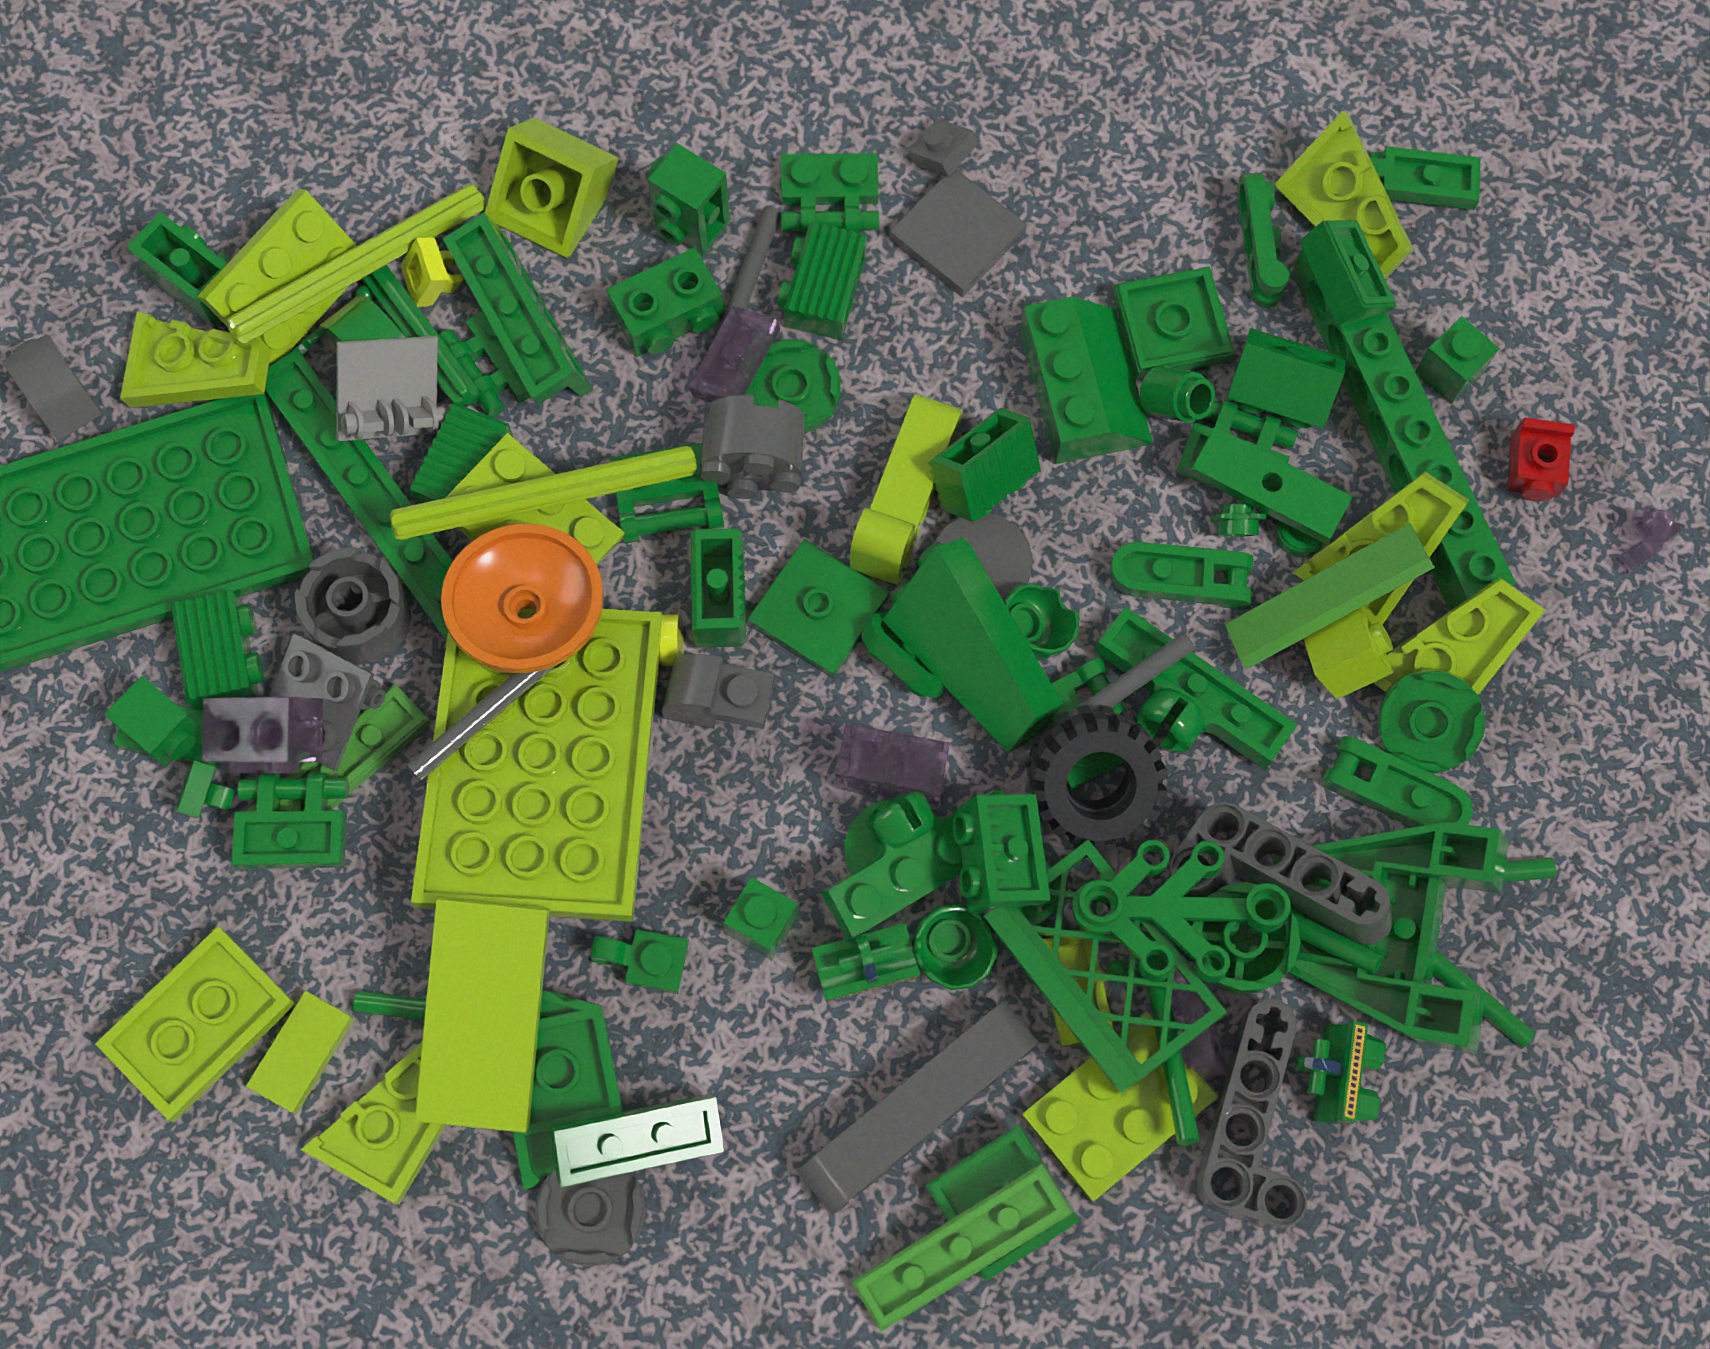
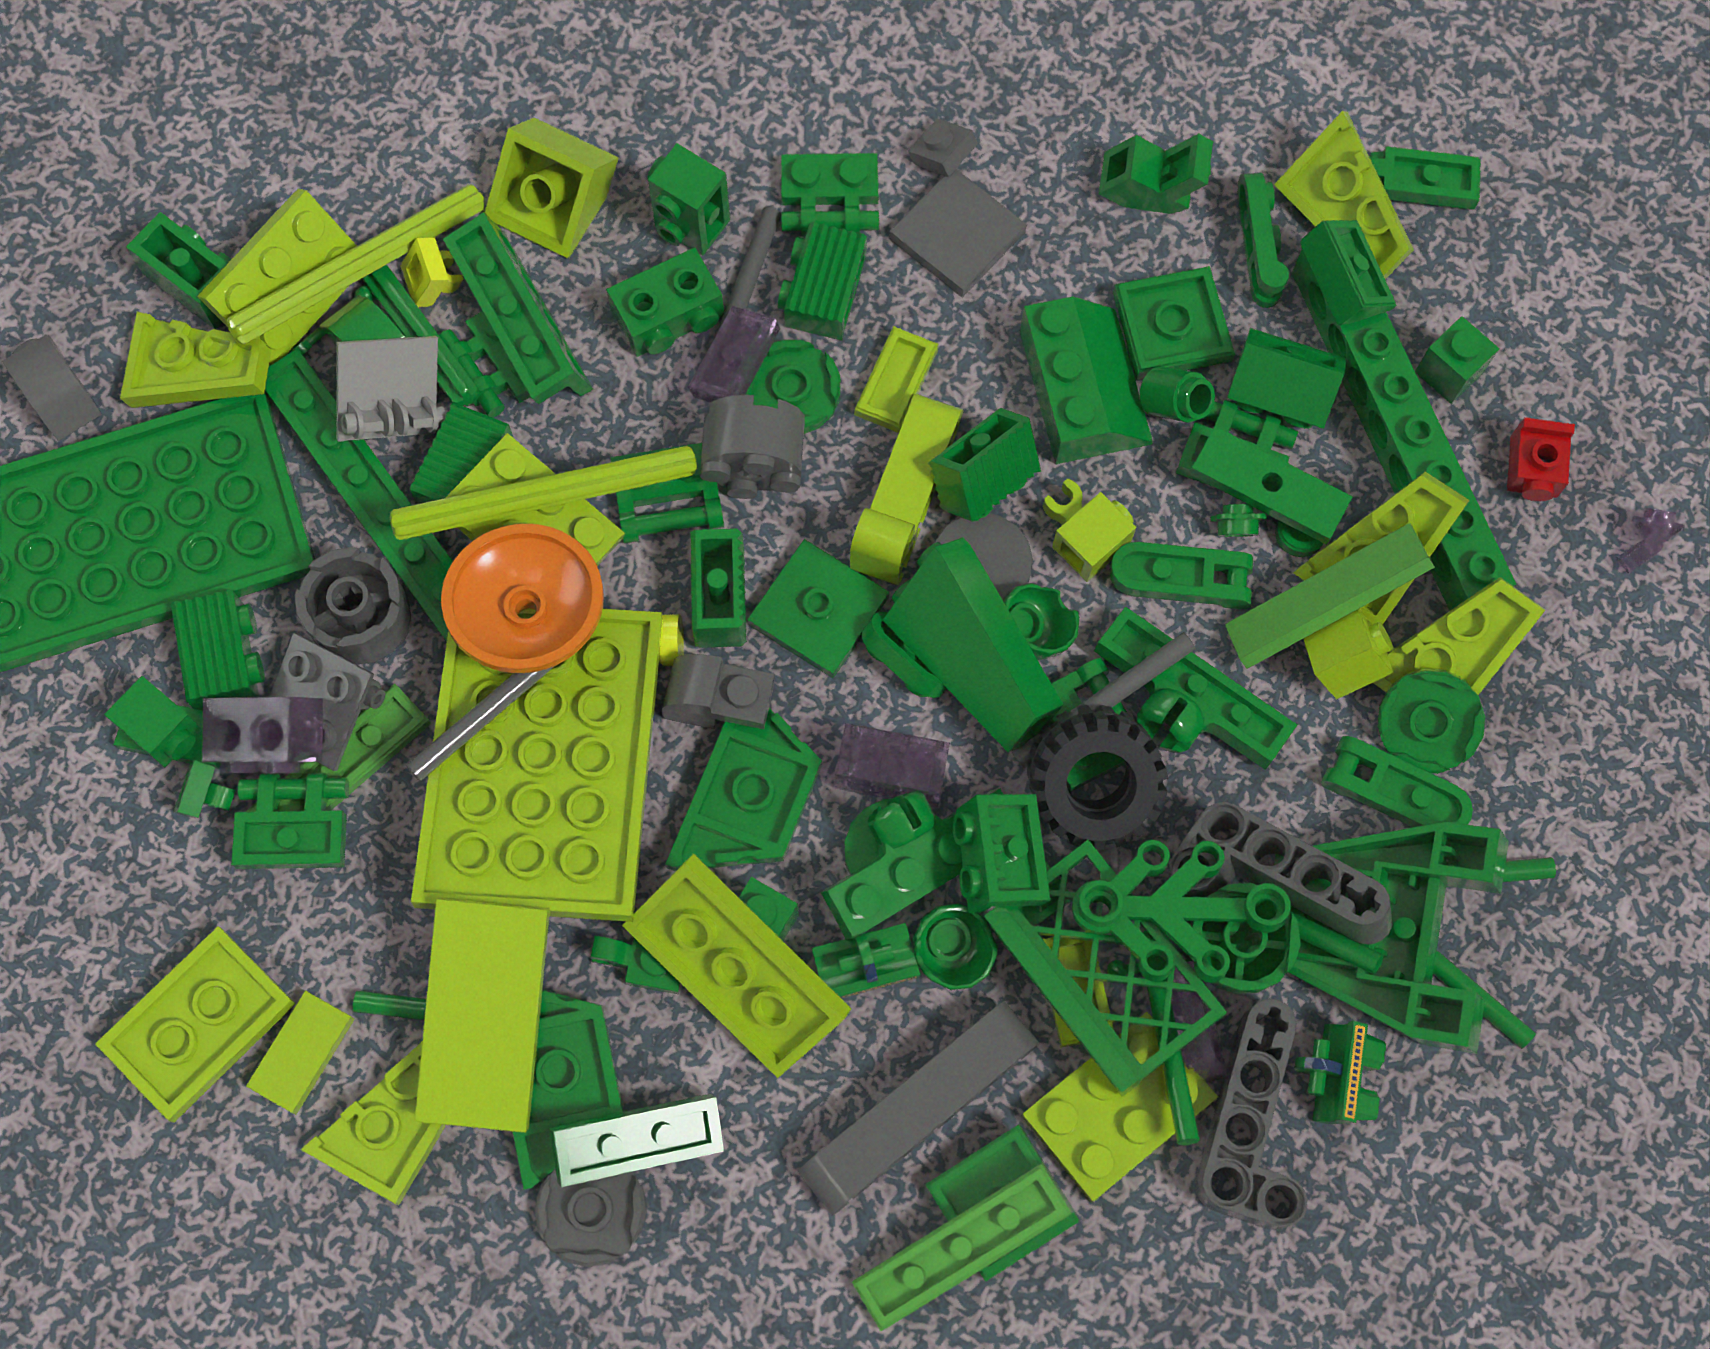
(737, 966): none -> lime plate
(748, 797): none -> green wing
(896, 379): none -> lime tile
(1089, 533): none -> lime brick
(1155, 179): none -> green brick

